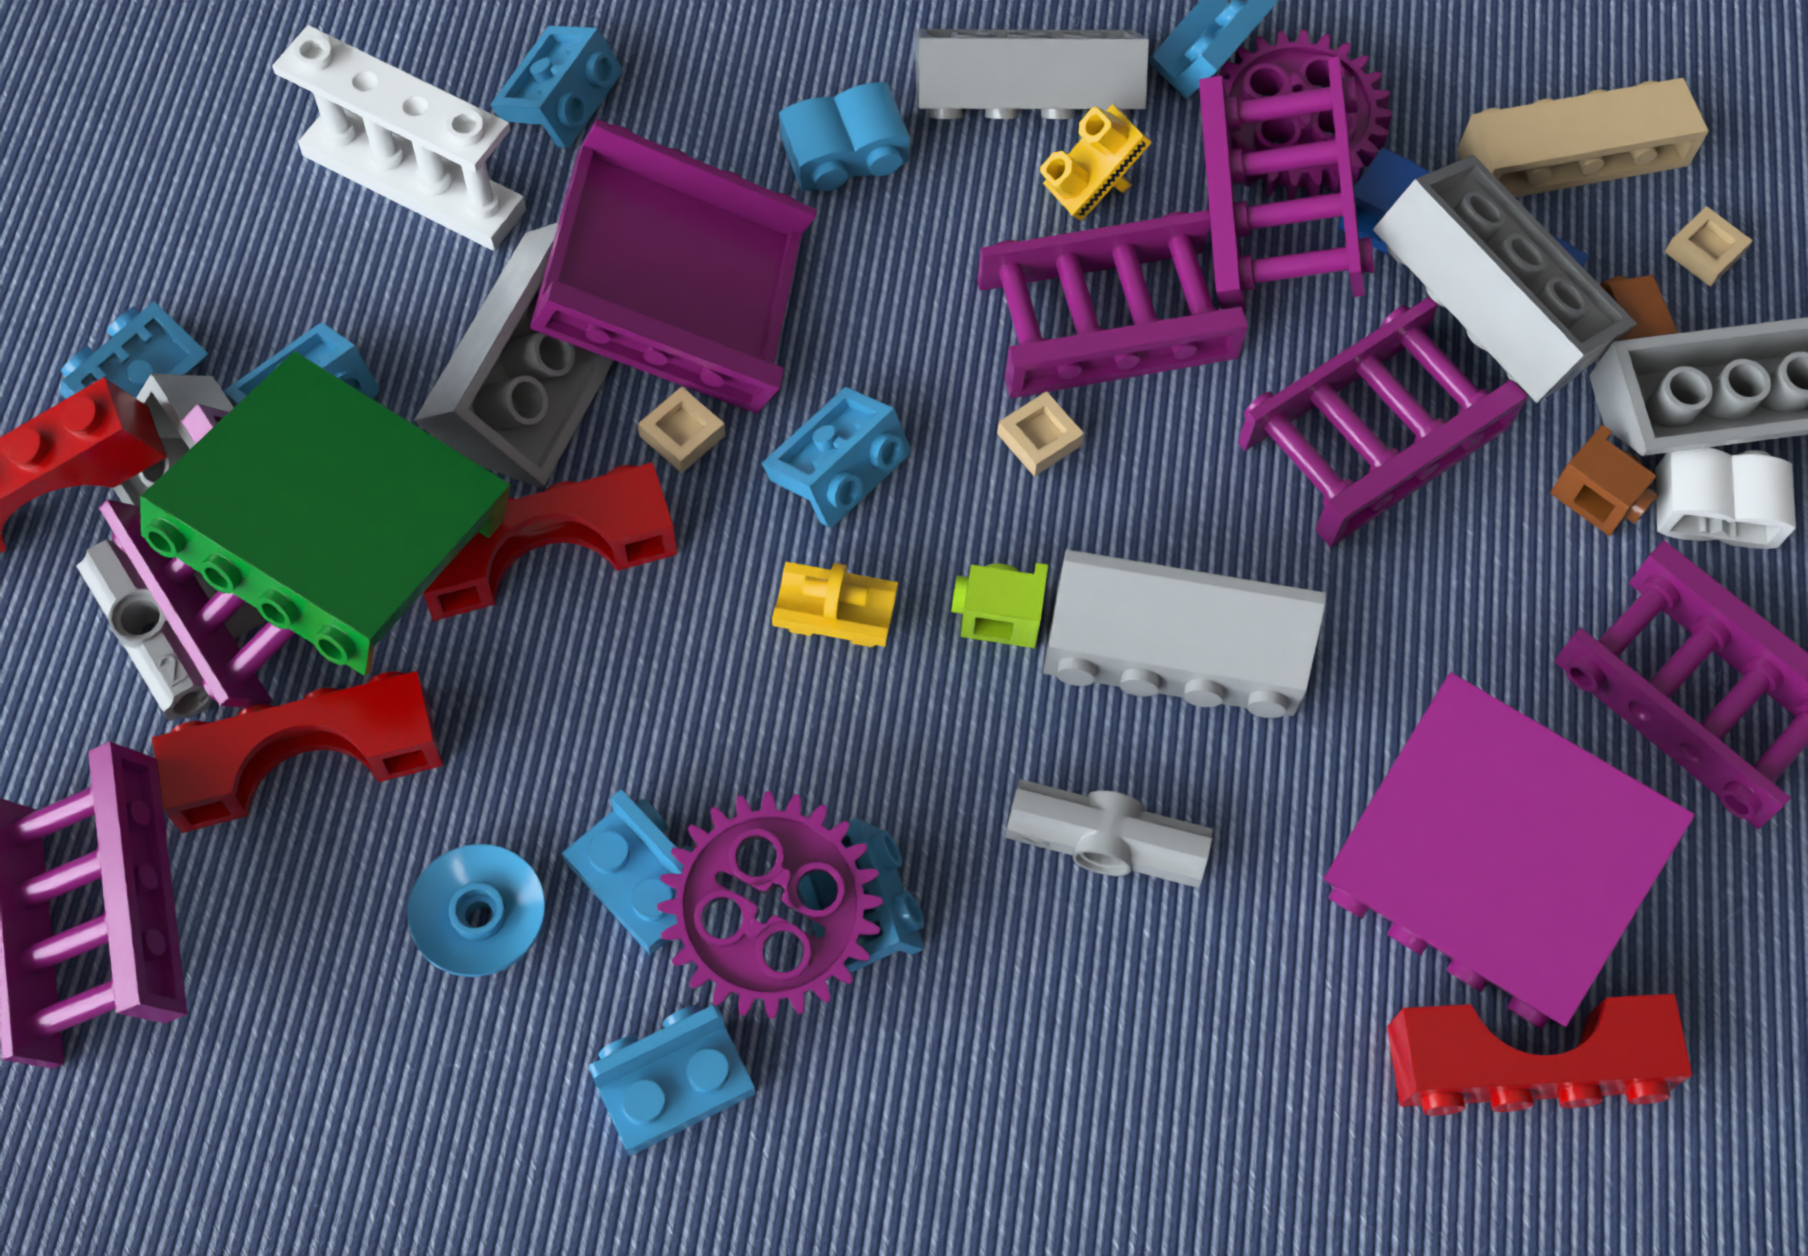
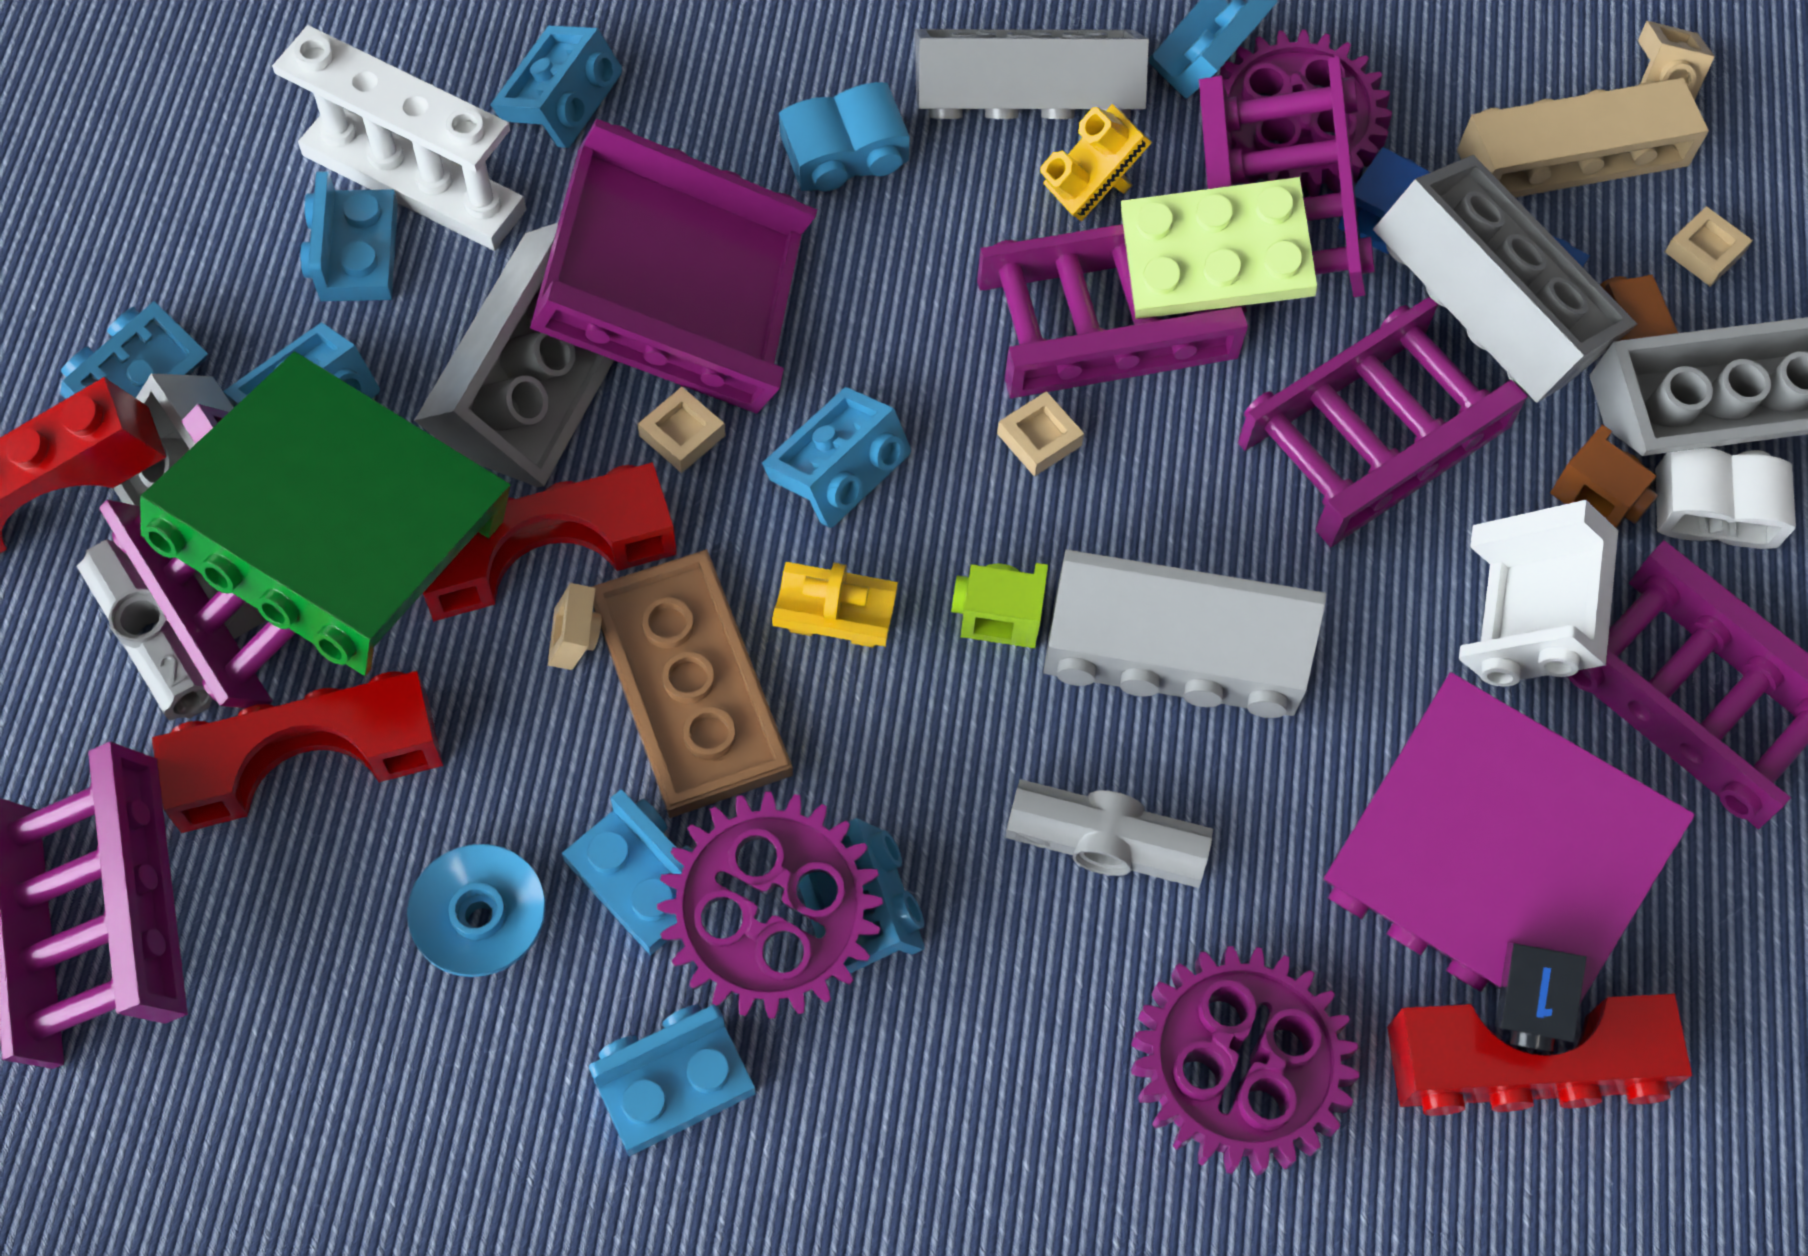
(350, 242): none -> dark azure bracket
(573, 627): none -> tan plate
(690, 683): none -> medium nougat tile
(1218, 248): none -> yellowish green plate
(1300, 1084): none -> magenta gear
(1540, 995): none -> black brick
(1544, 594): none -> white panel
(1675, 55): none -> tan bracket

